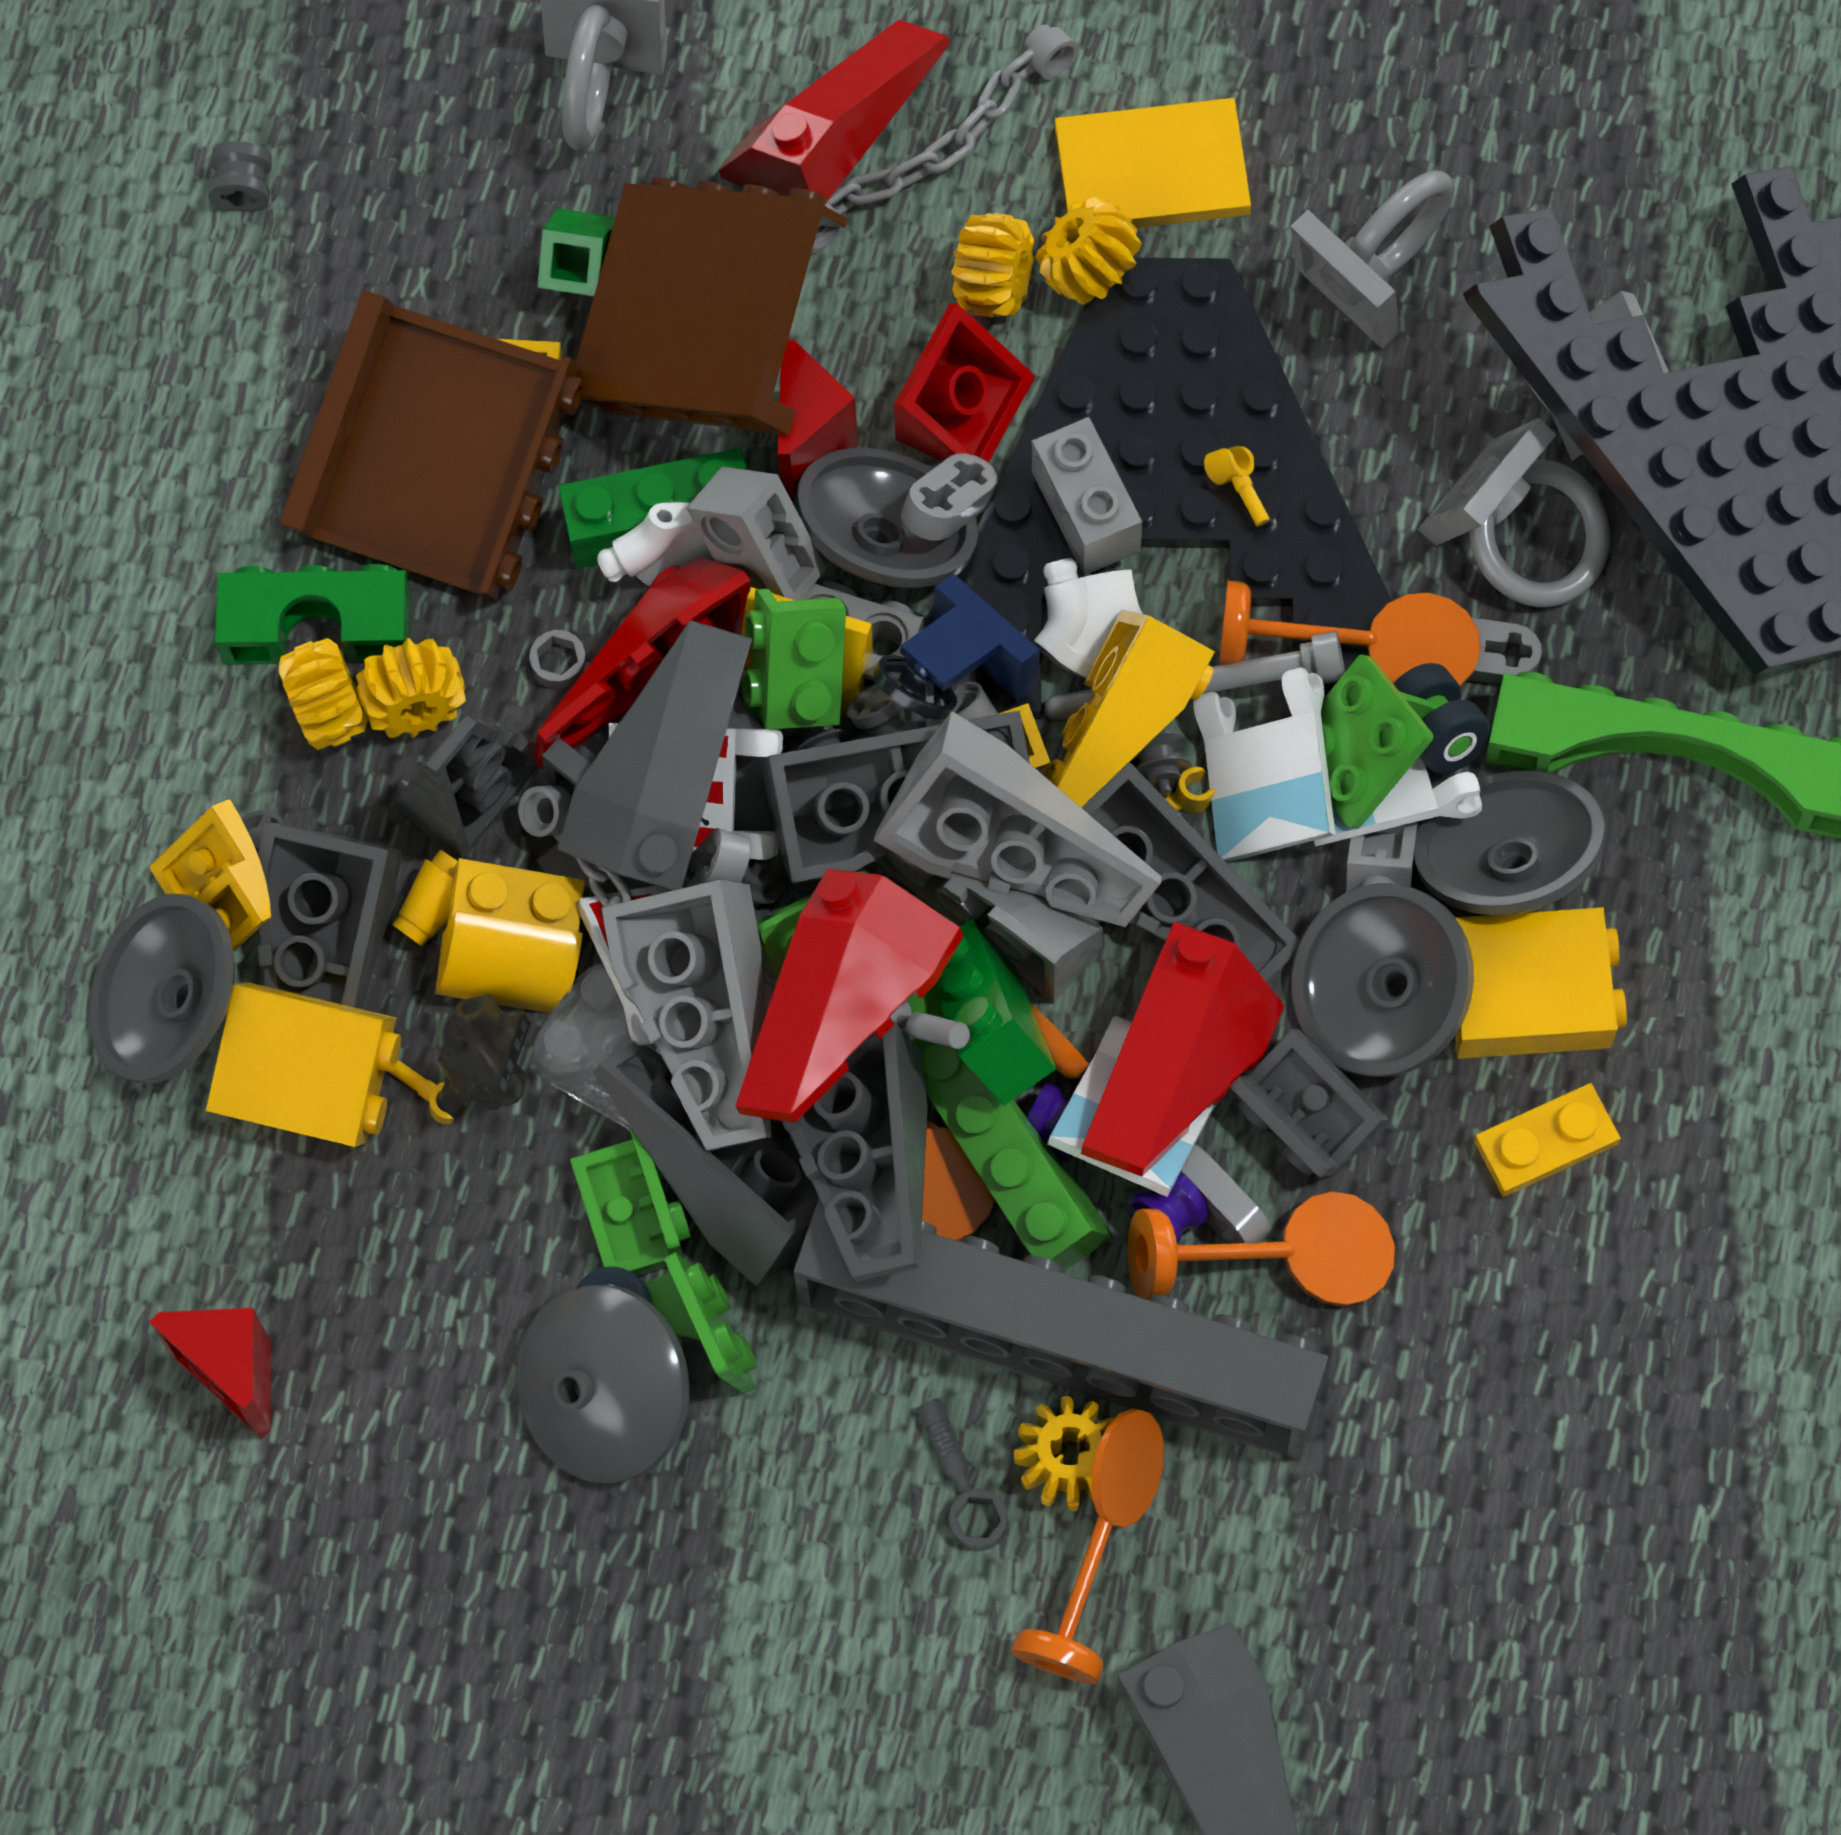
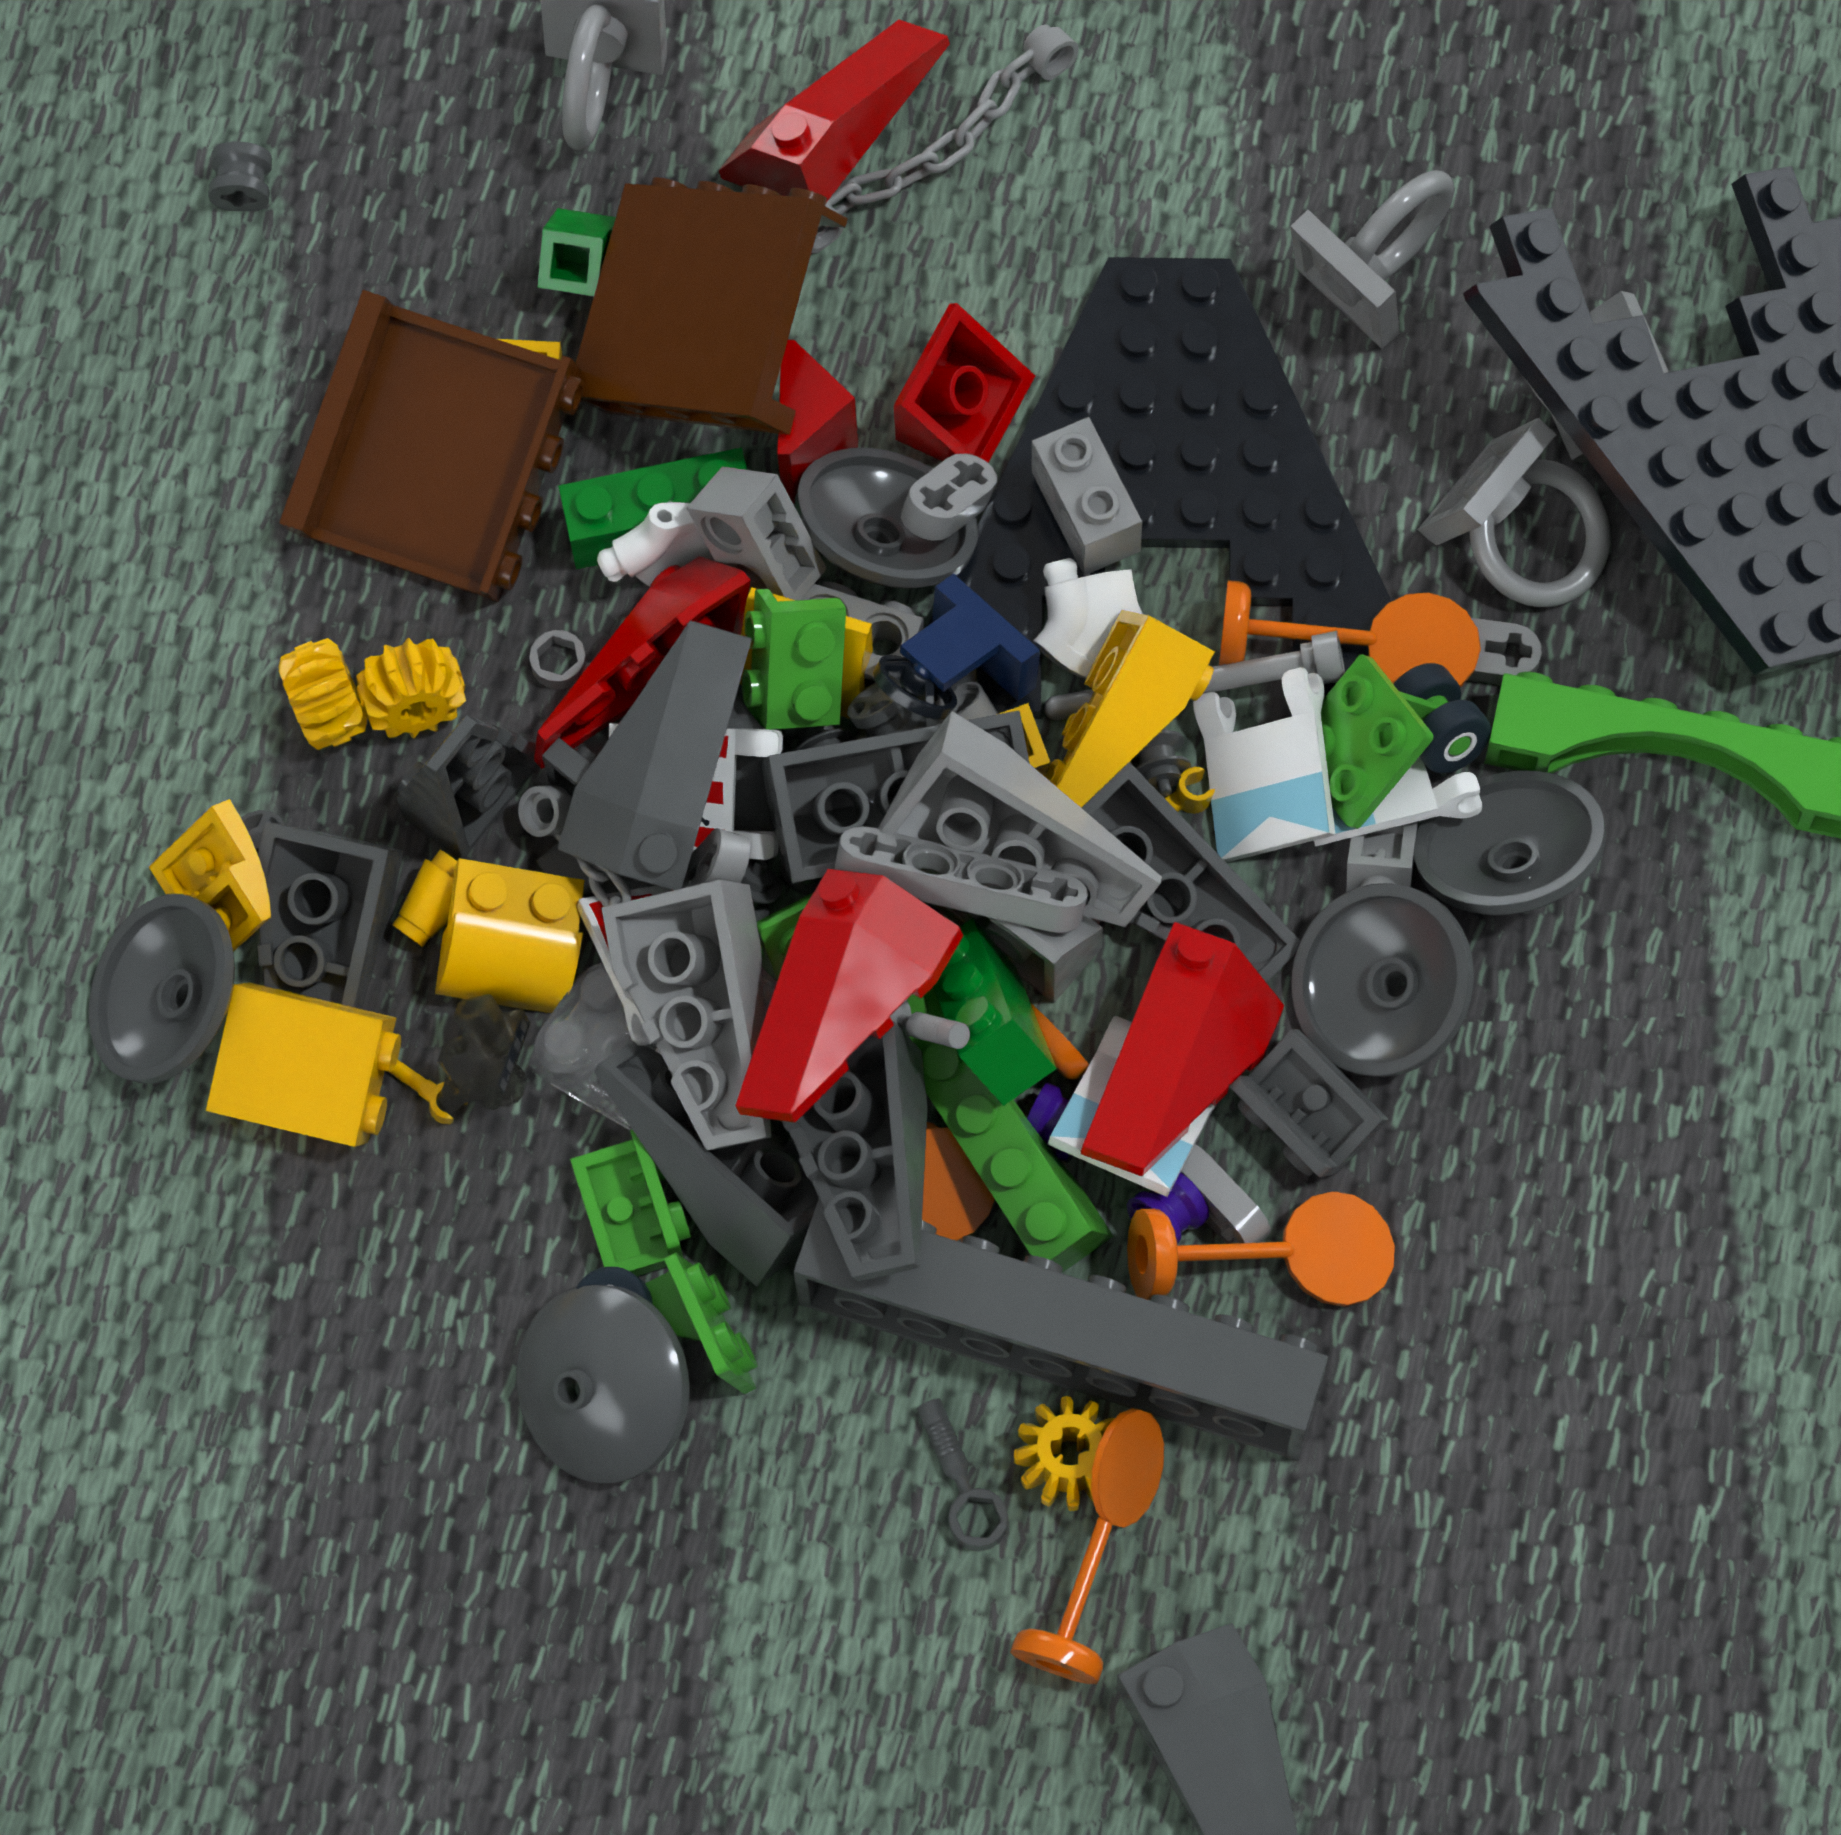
(226, 1355): red slope -> none
(263, 607): green arch -> none
(993, 265): yellow gear -> none
(1029, 897): none -> light grey beam
(1088, 250): yellow gear -> none
(1157, 162): yellow tile -> none
(1235, 466): yellow hand -> none
(1541, 984): yellow brick -> none
(1547, 1139): yellow plate -> none

